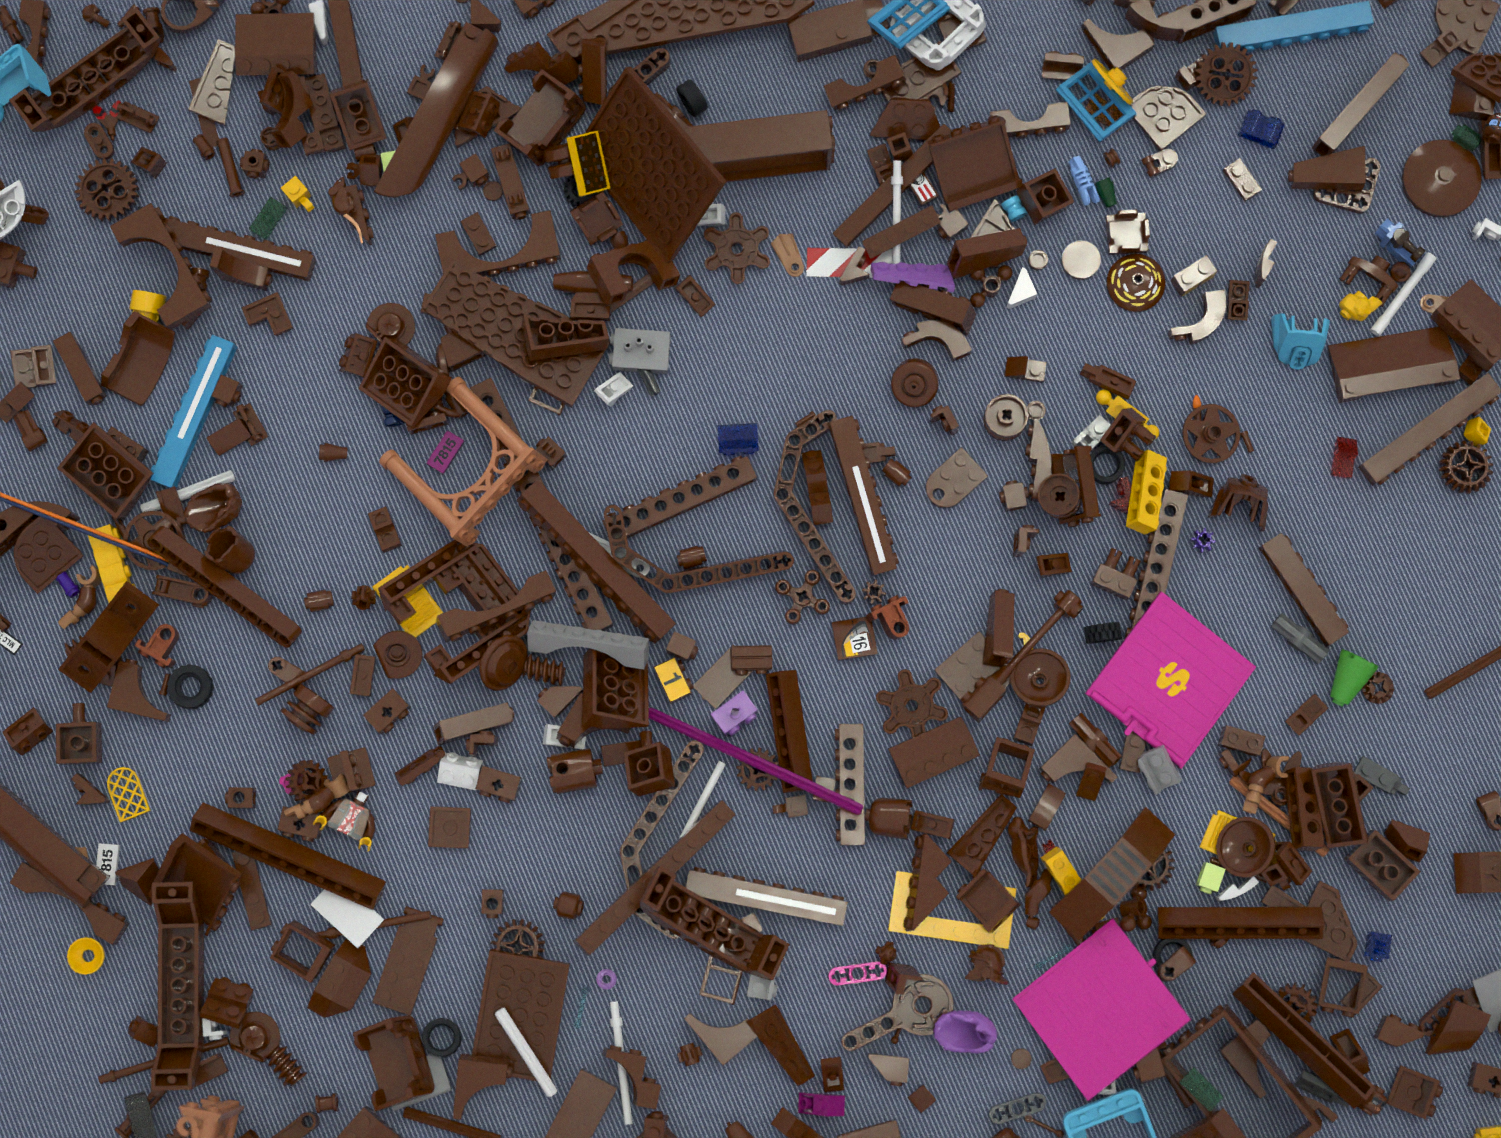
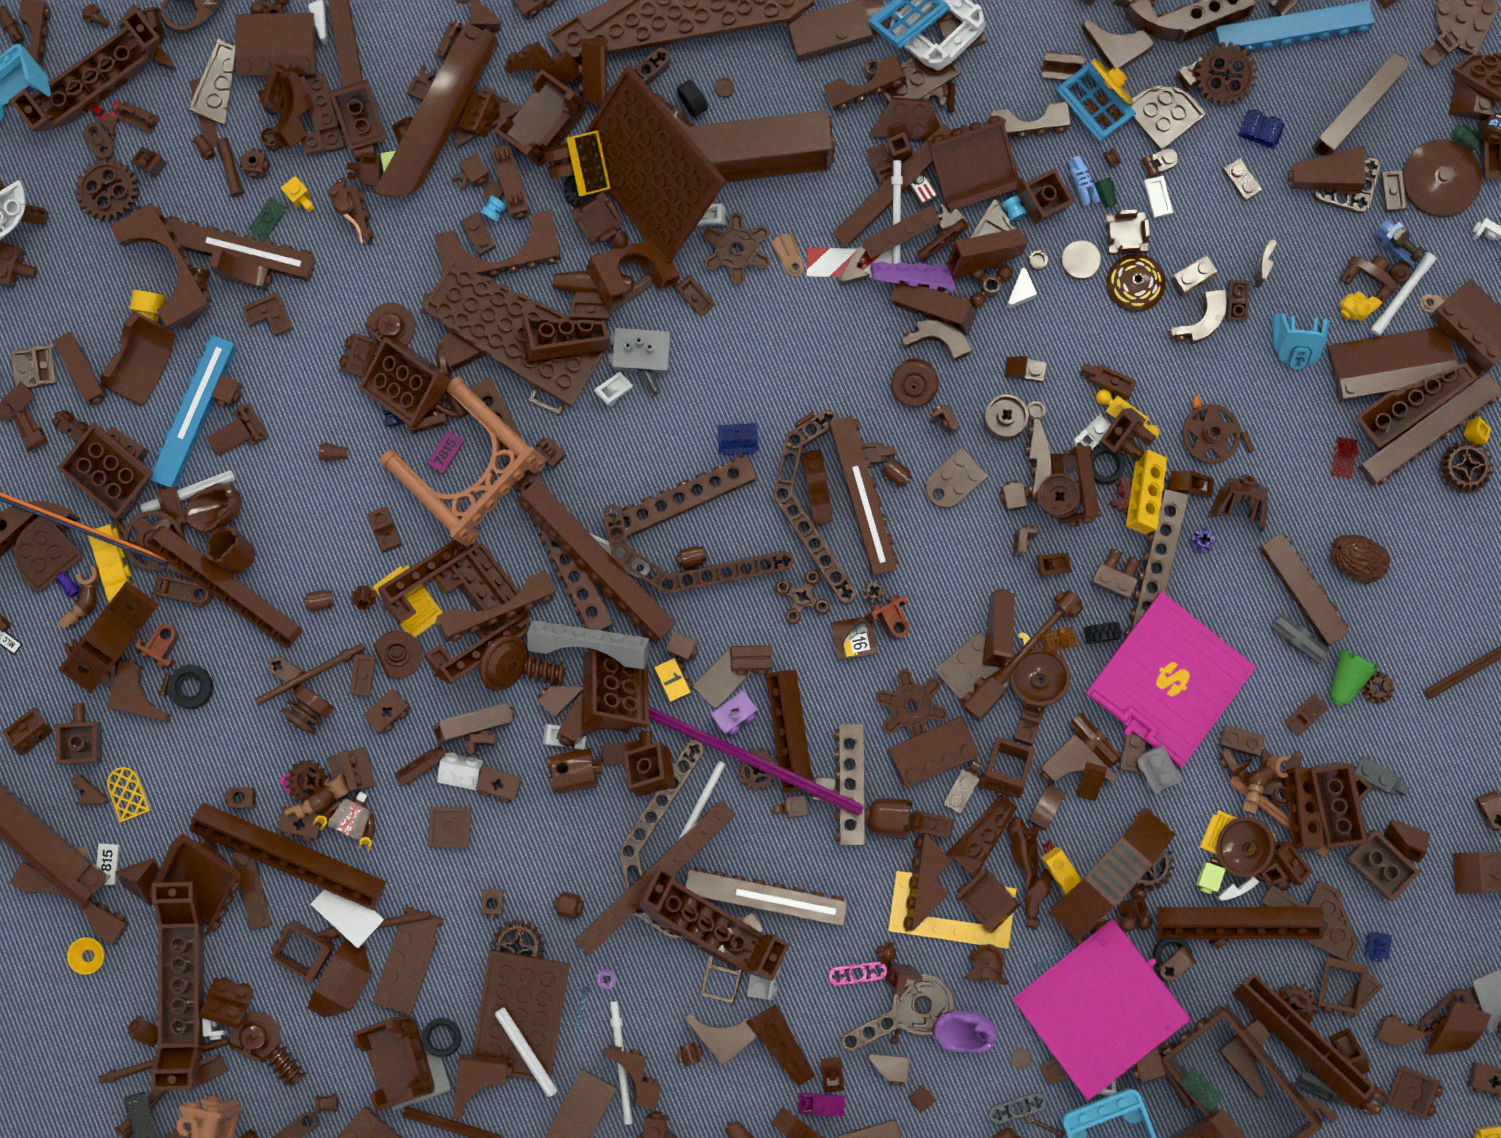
(494, 208): none -> medium azure wheel
(724, 87): none -> reddish brown piece
(944, 238): none -> reddish brown pin
(962, 788): none -> plate
(1059, 639): none -> clear orange slope
(1158, 197): none -> white tile
(1360, 558): none -> reddish brown hair
(1393, 190): none -> plate
(1409, 405): none -> reddish brown wedge

